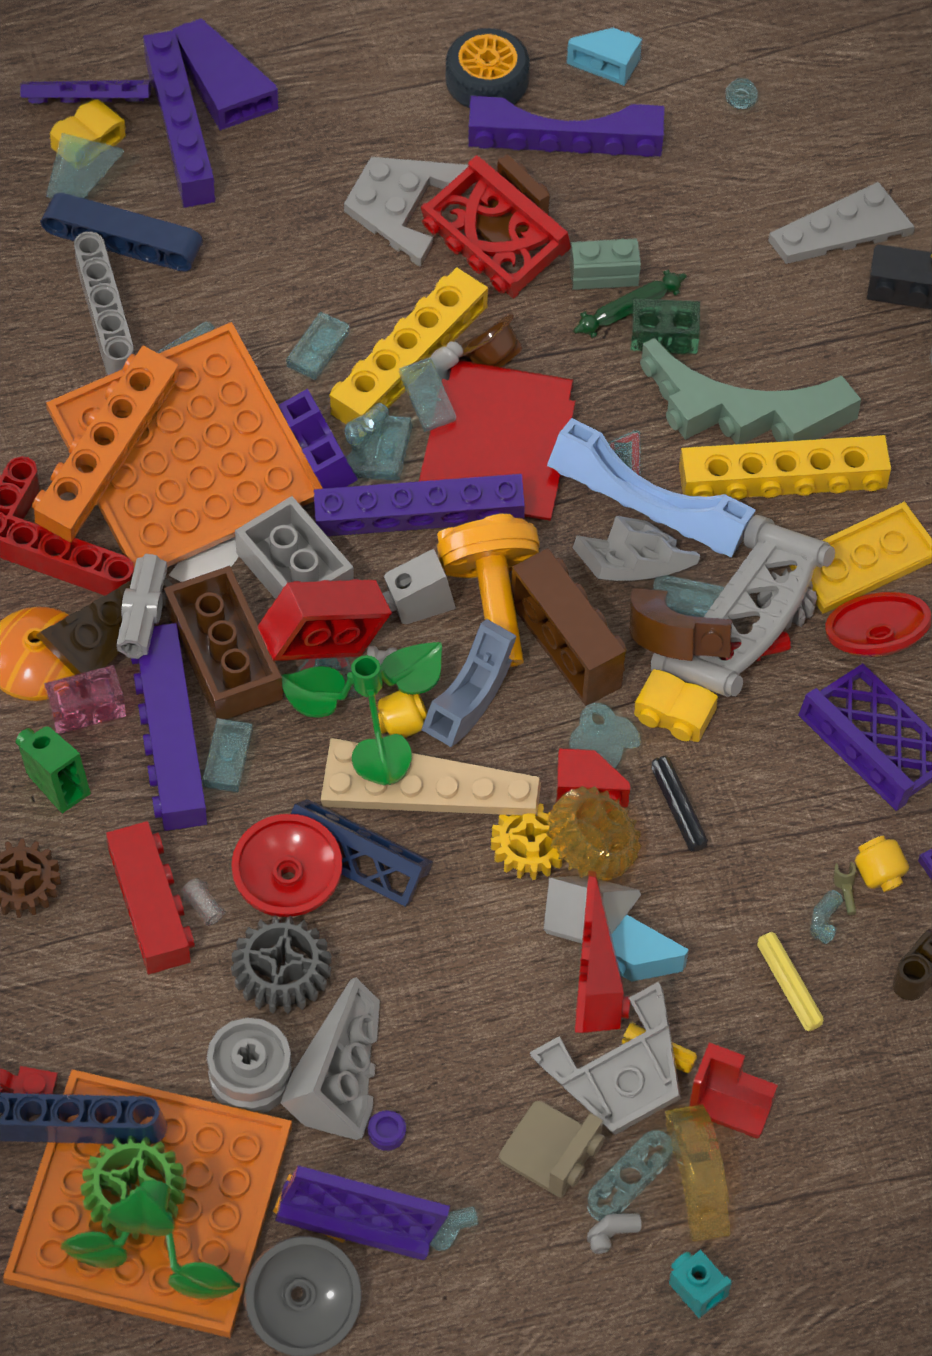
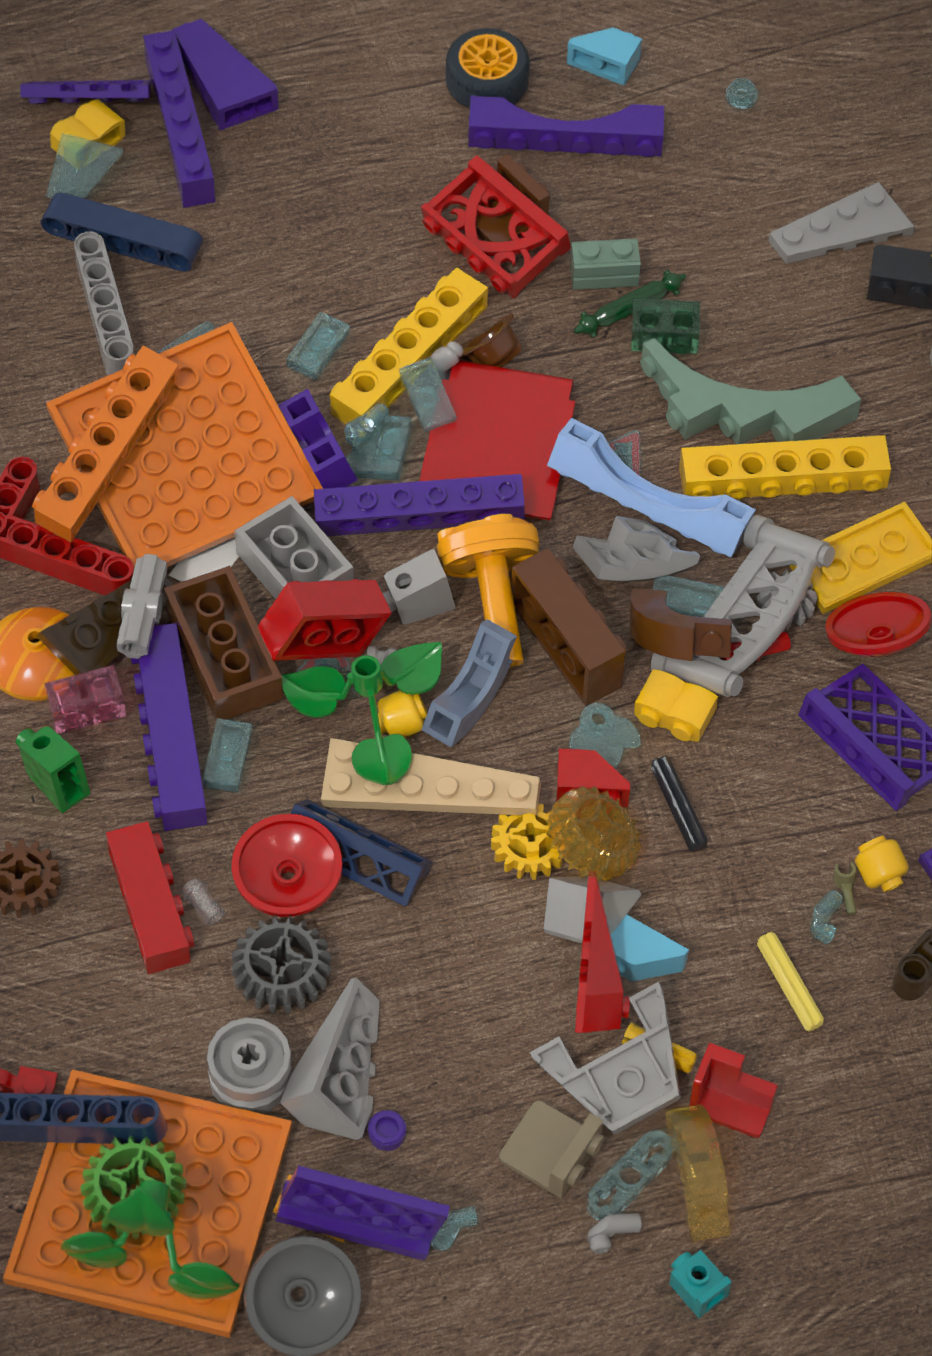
(389, 195): light grey wing -> none

